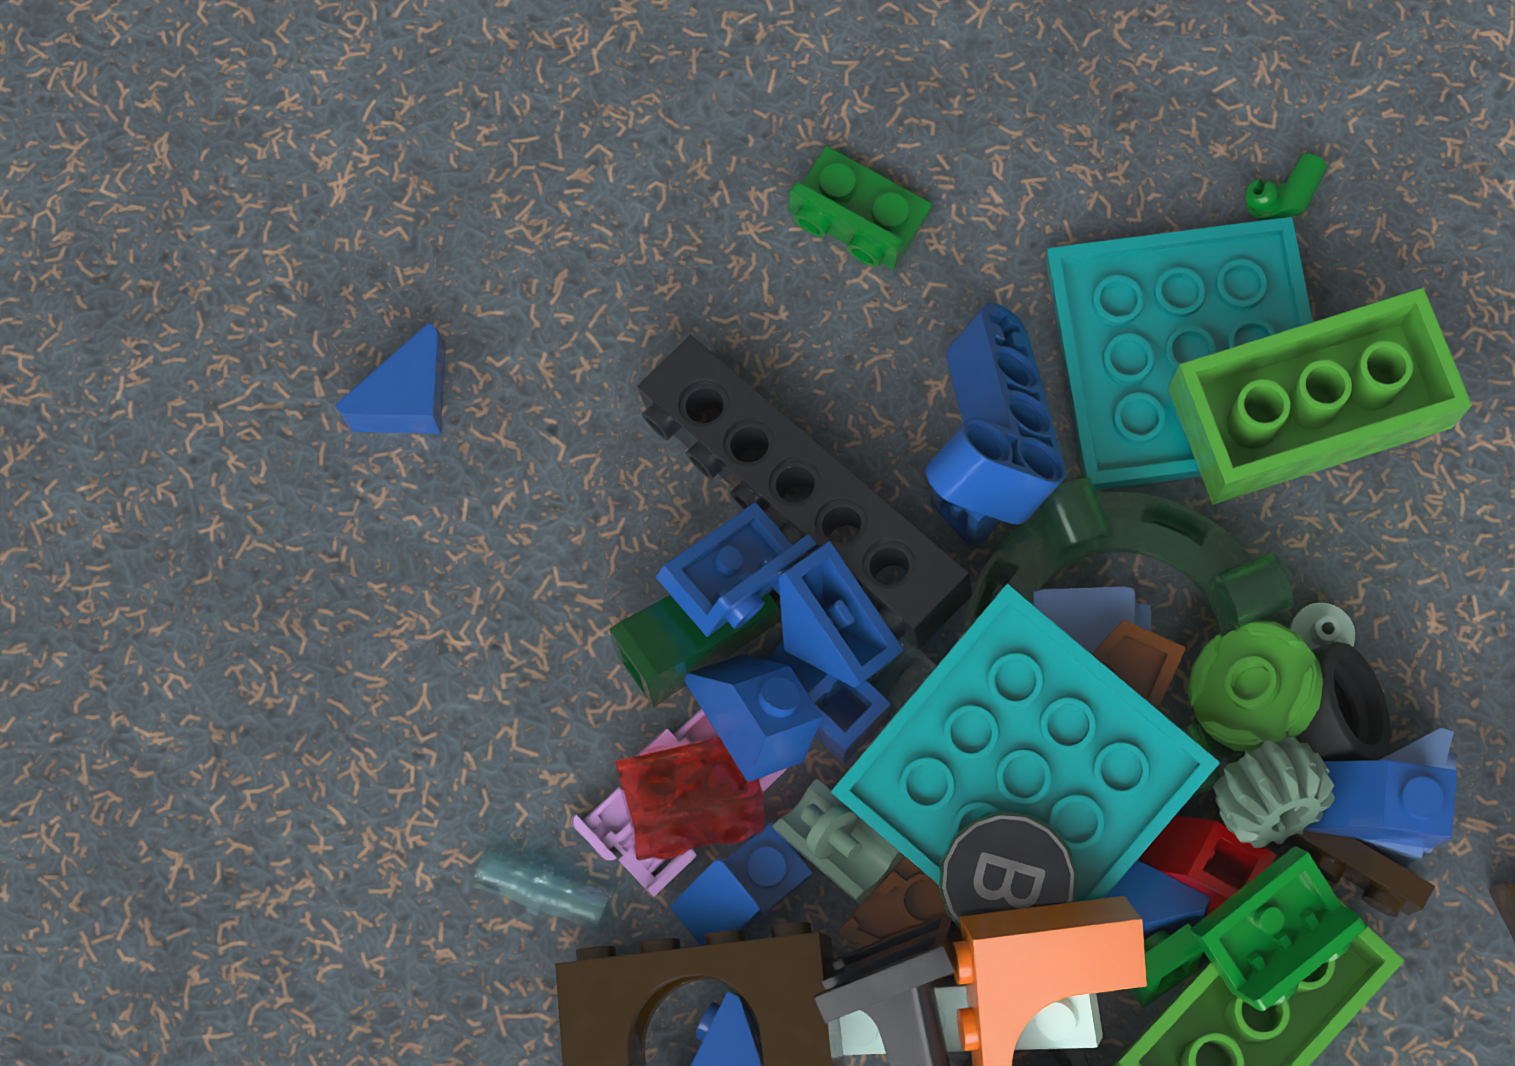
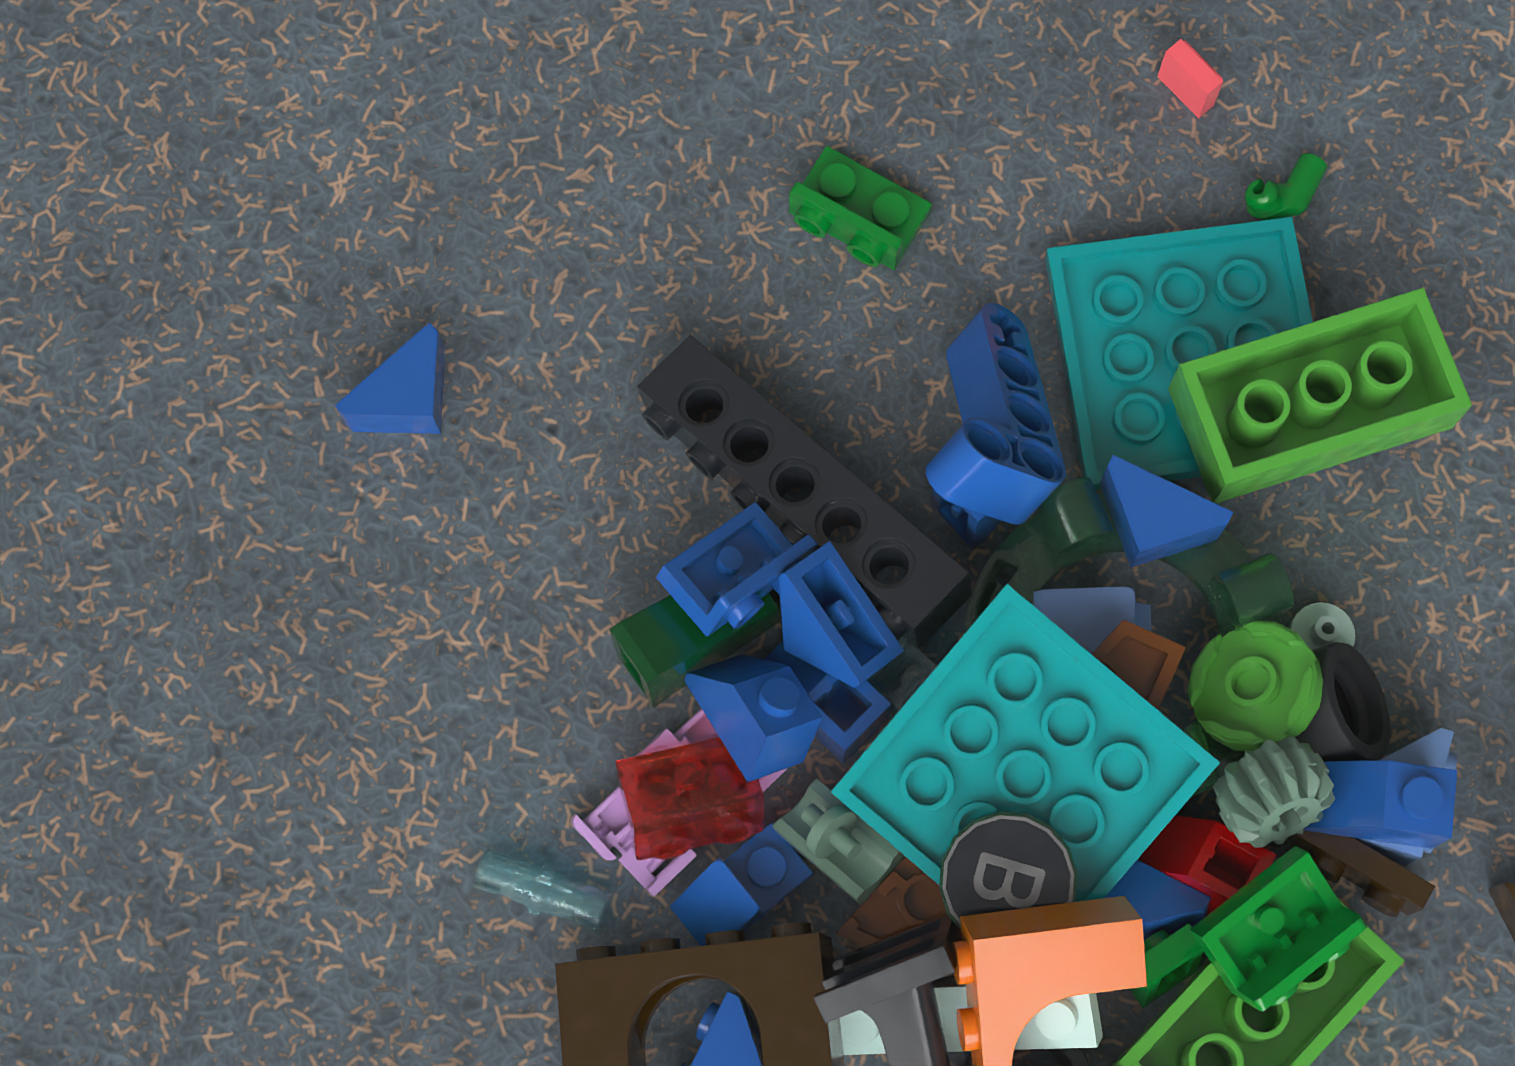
(1157, 515): none -> blue slope
(1190, 77): none -> coral tile

